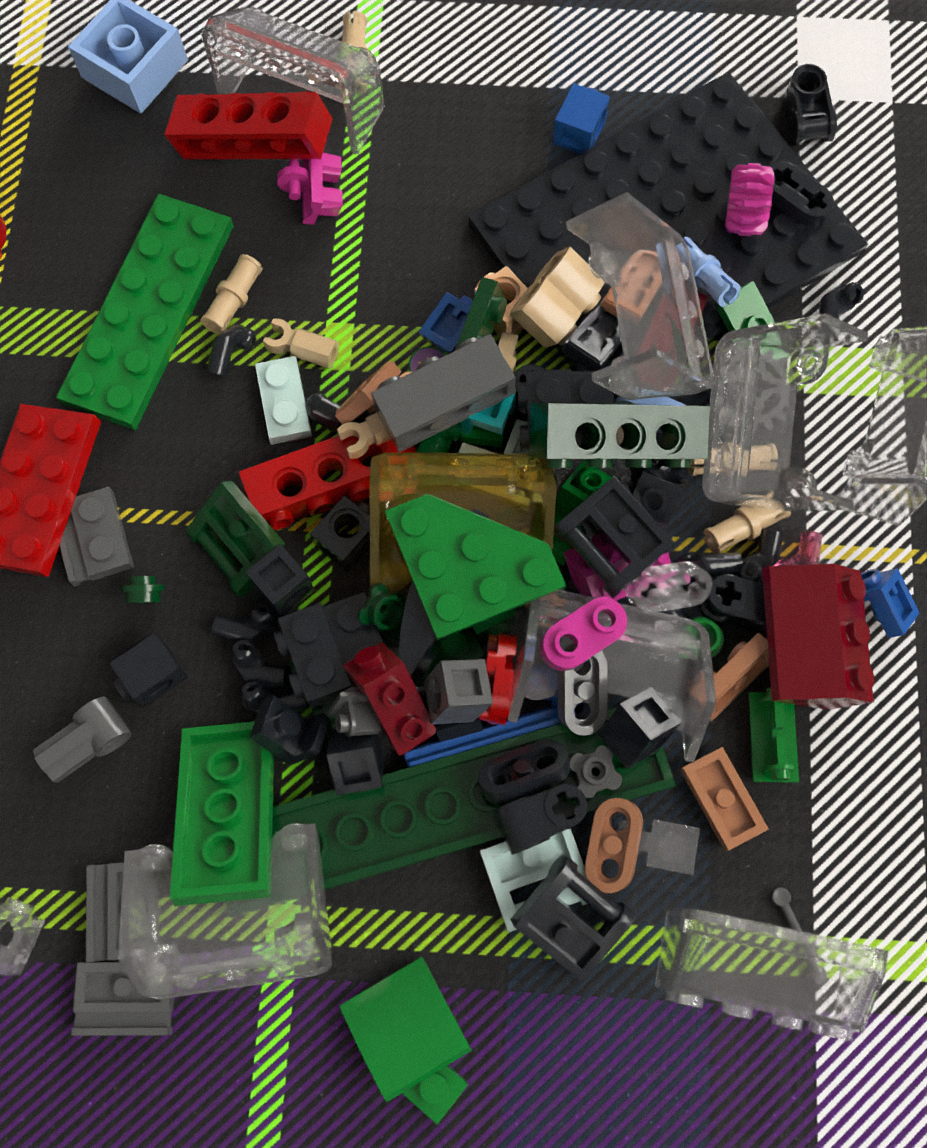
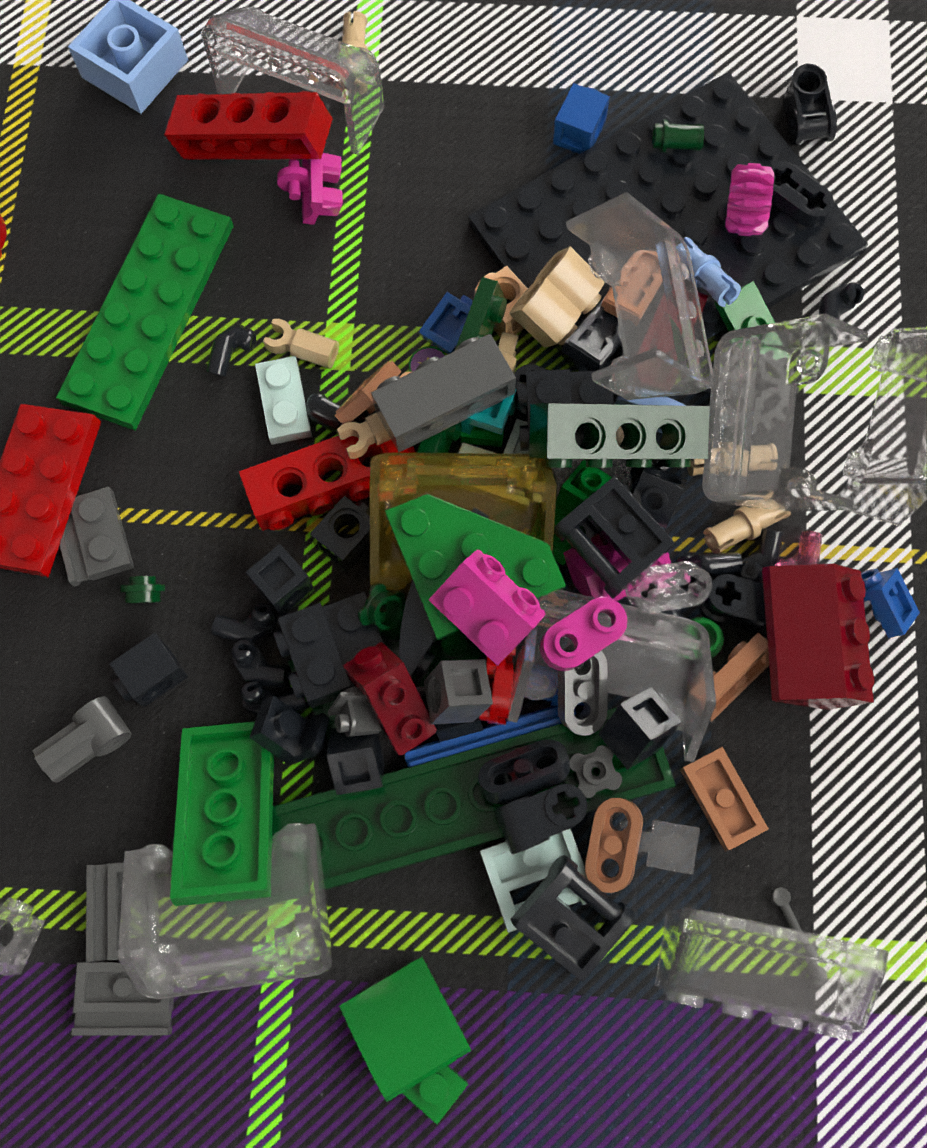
(231, 294): tan pin -> none
(240, 529): dark green plate -> none
(488, 605): none -> dark pink bracket
(677, 136): none -> dark green pin
(772, 739): green hinge -> none

